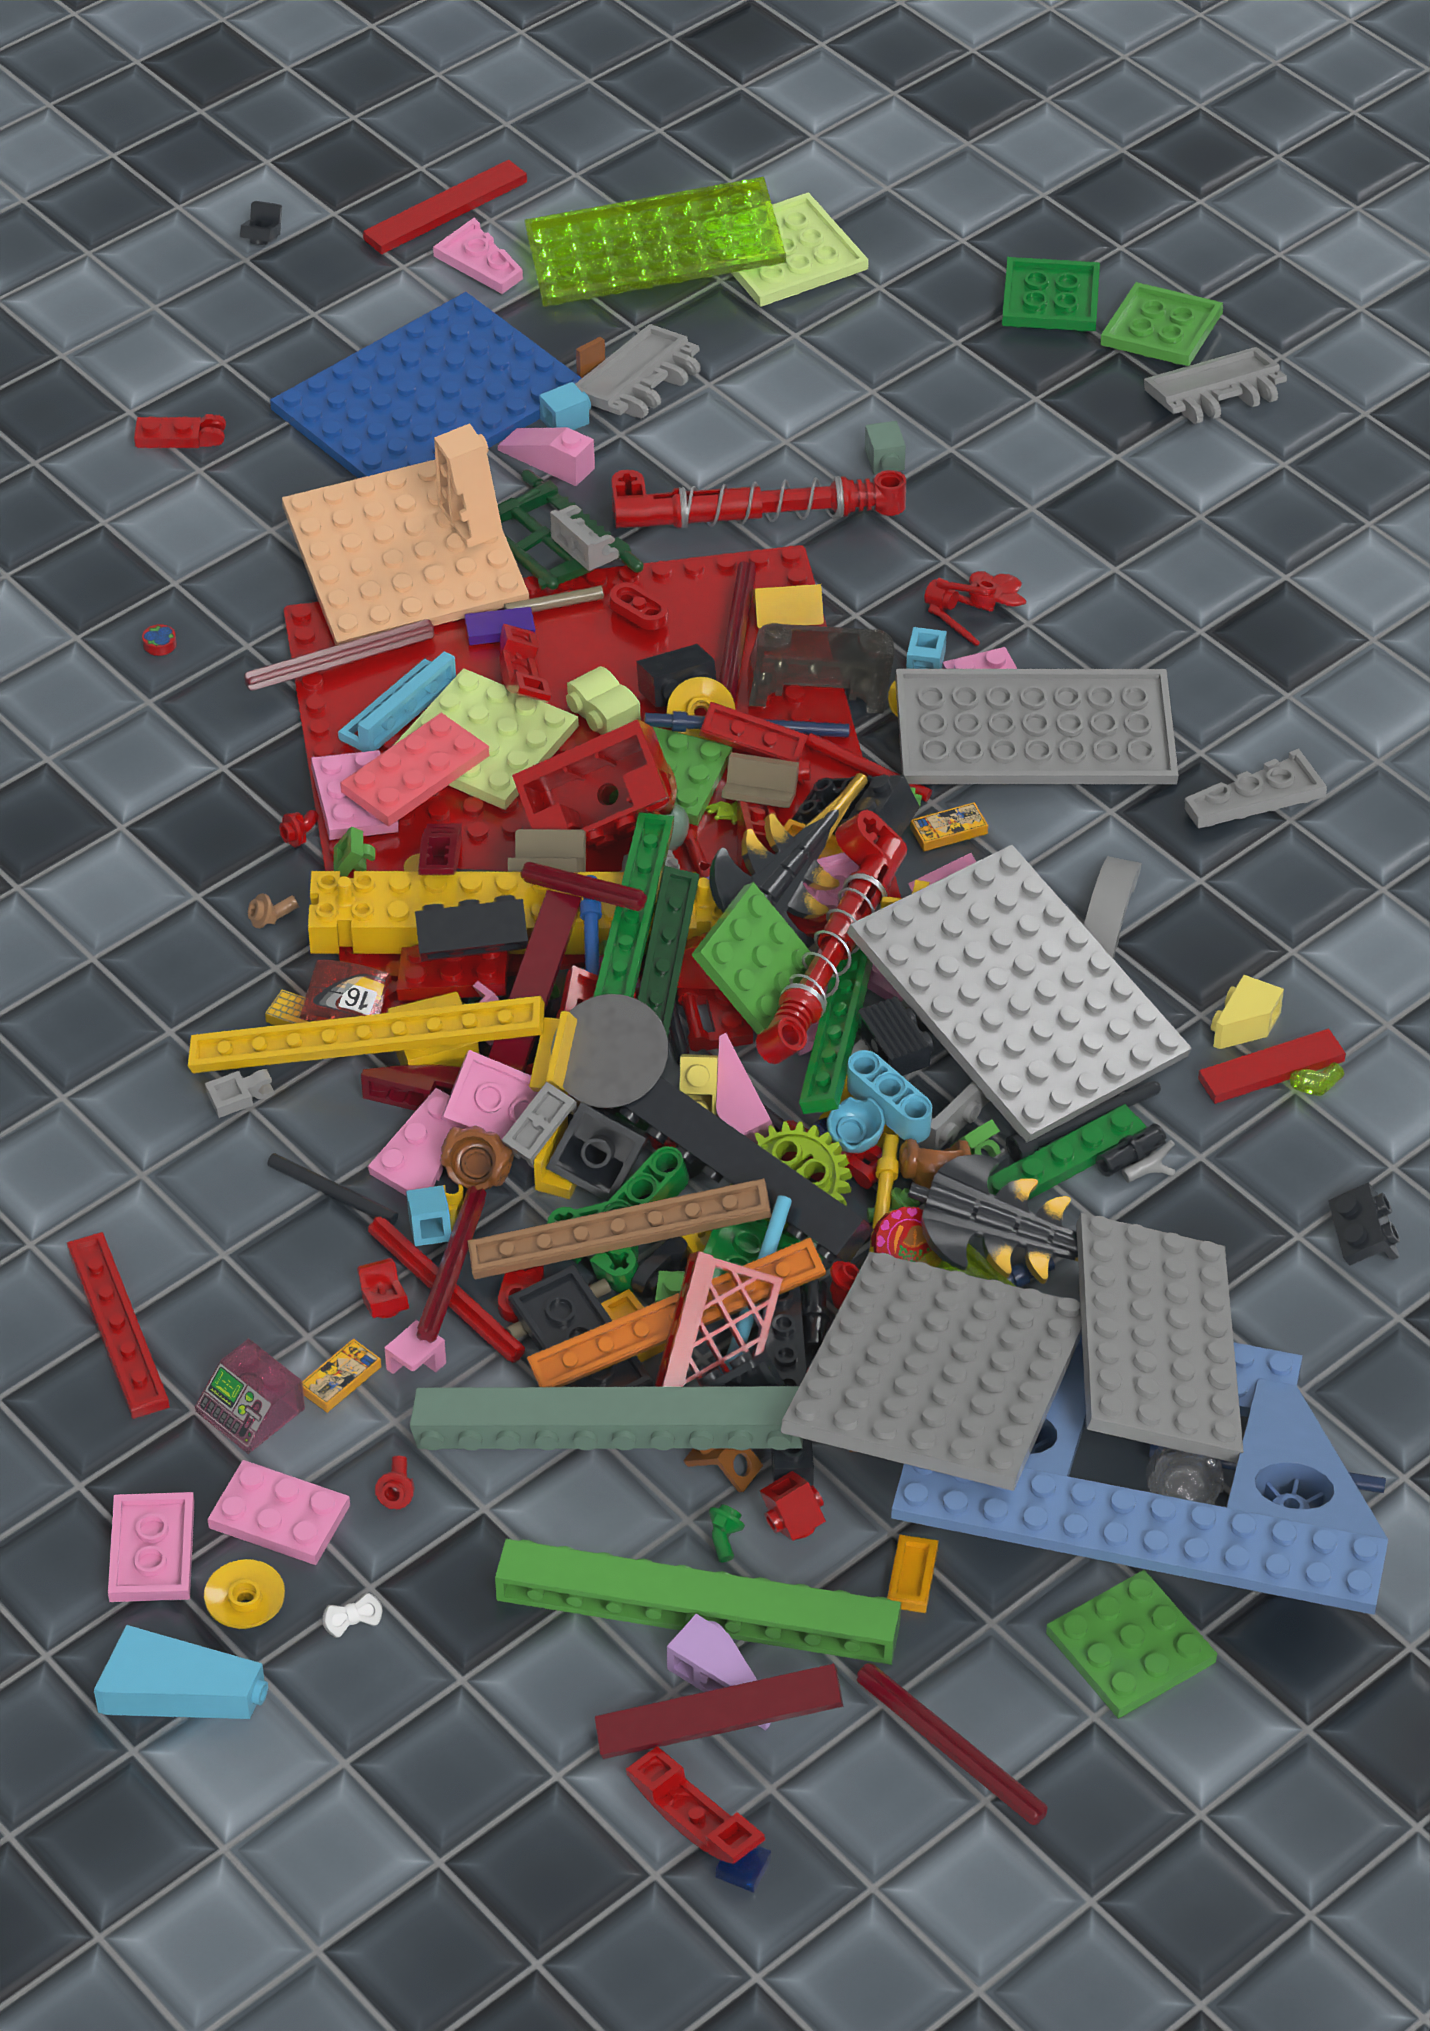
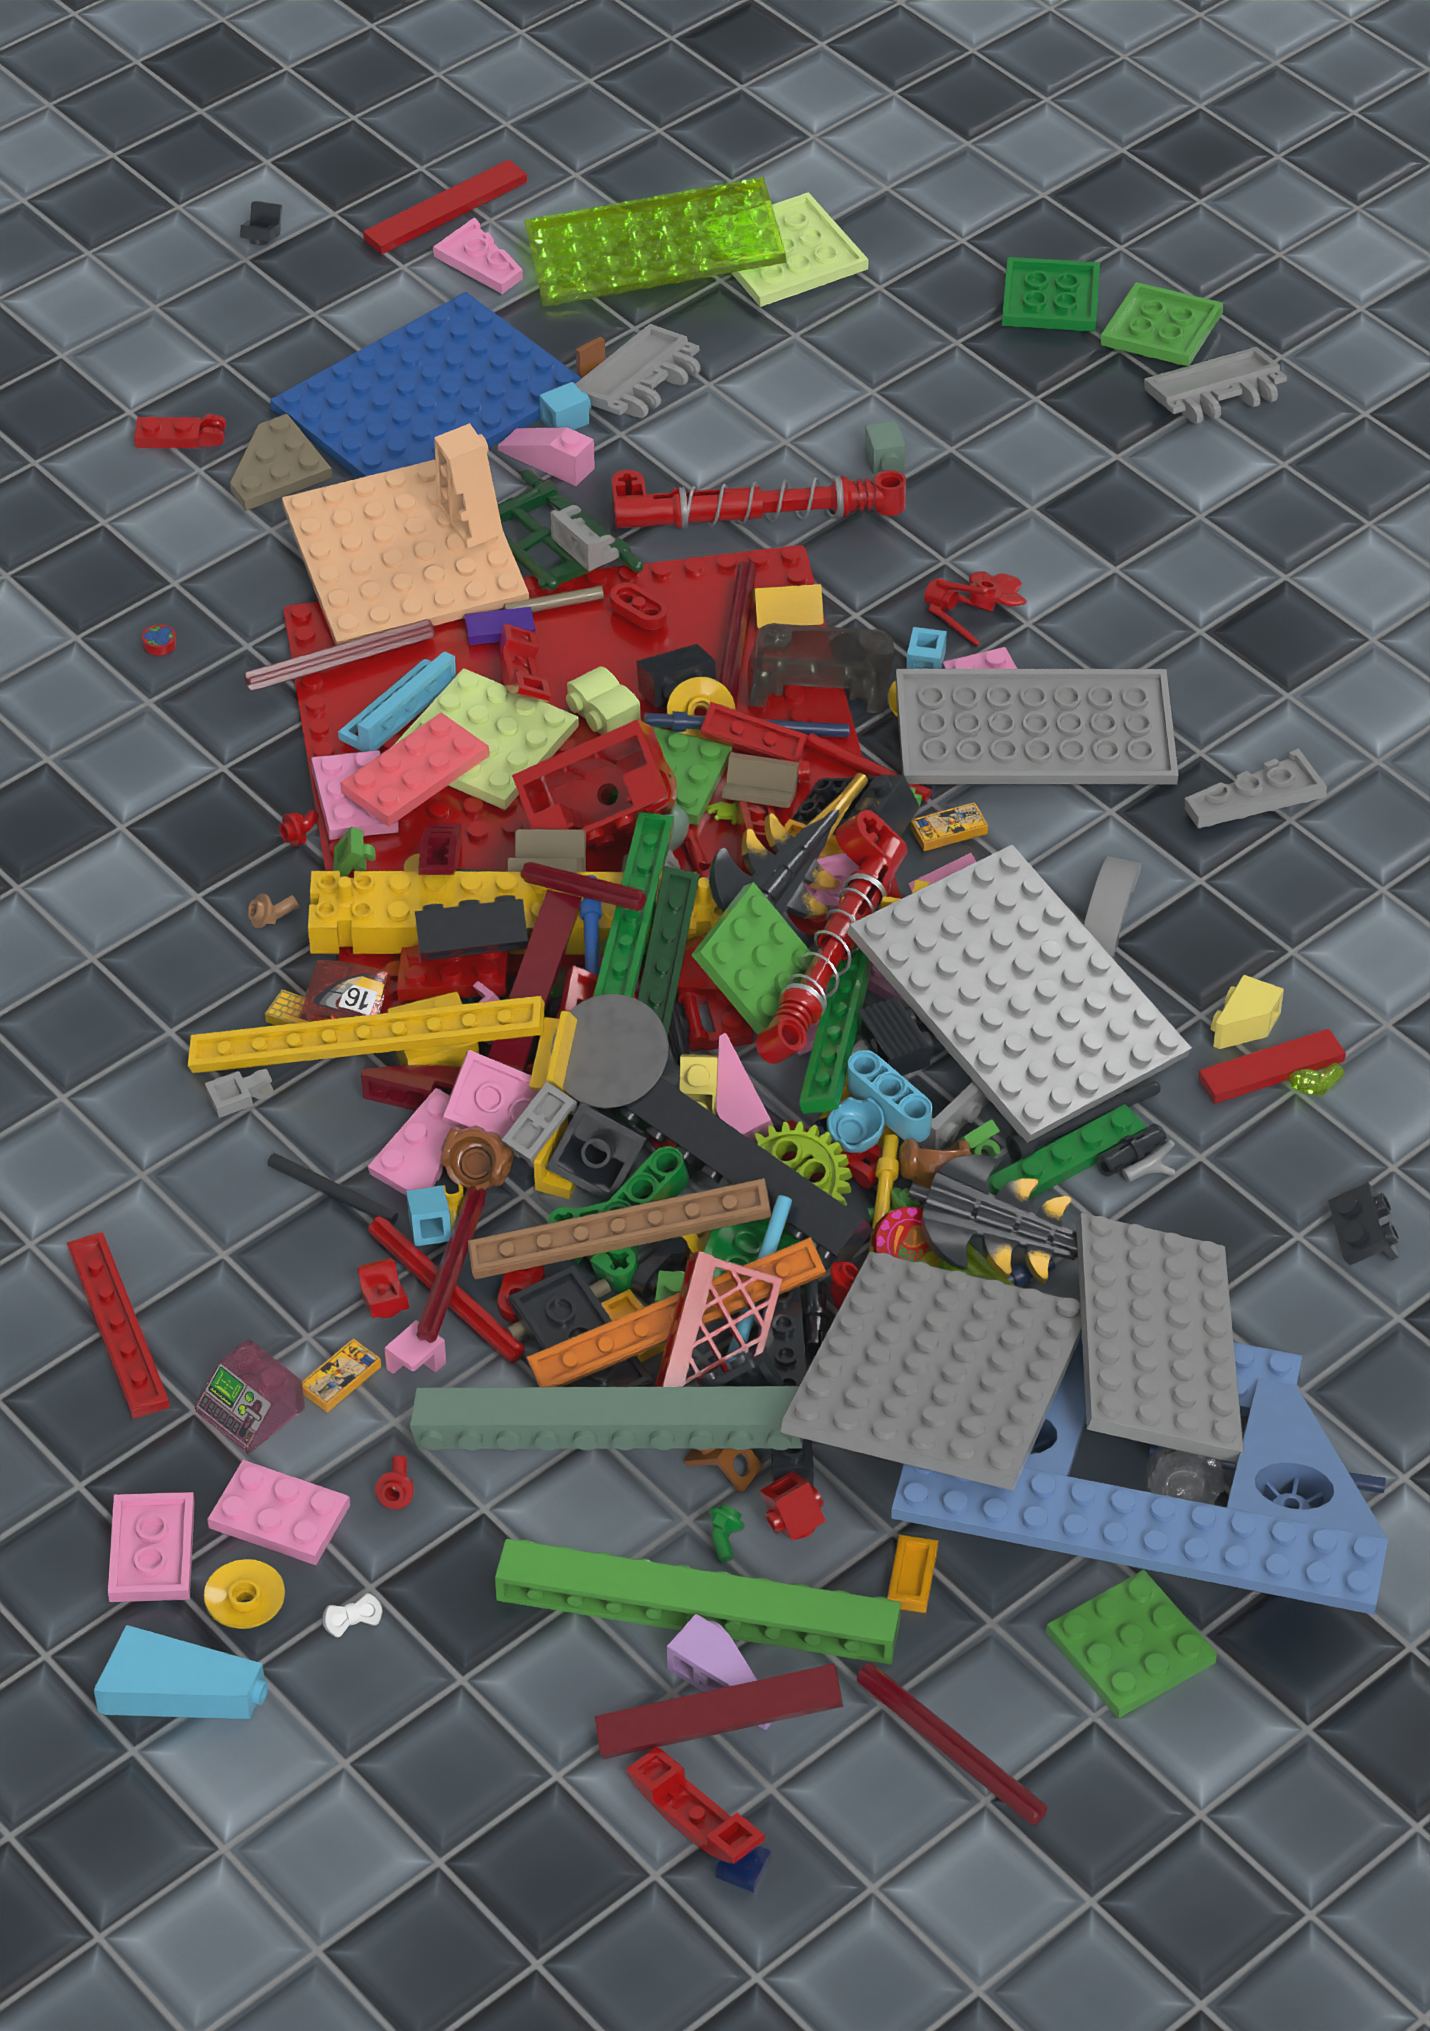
(277, 464): none -> dark tan plate

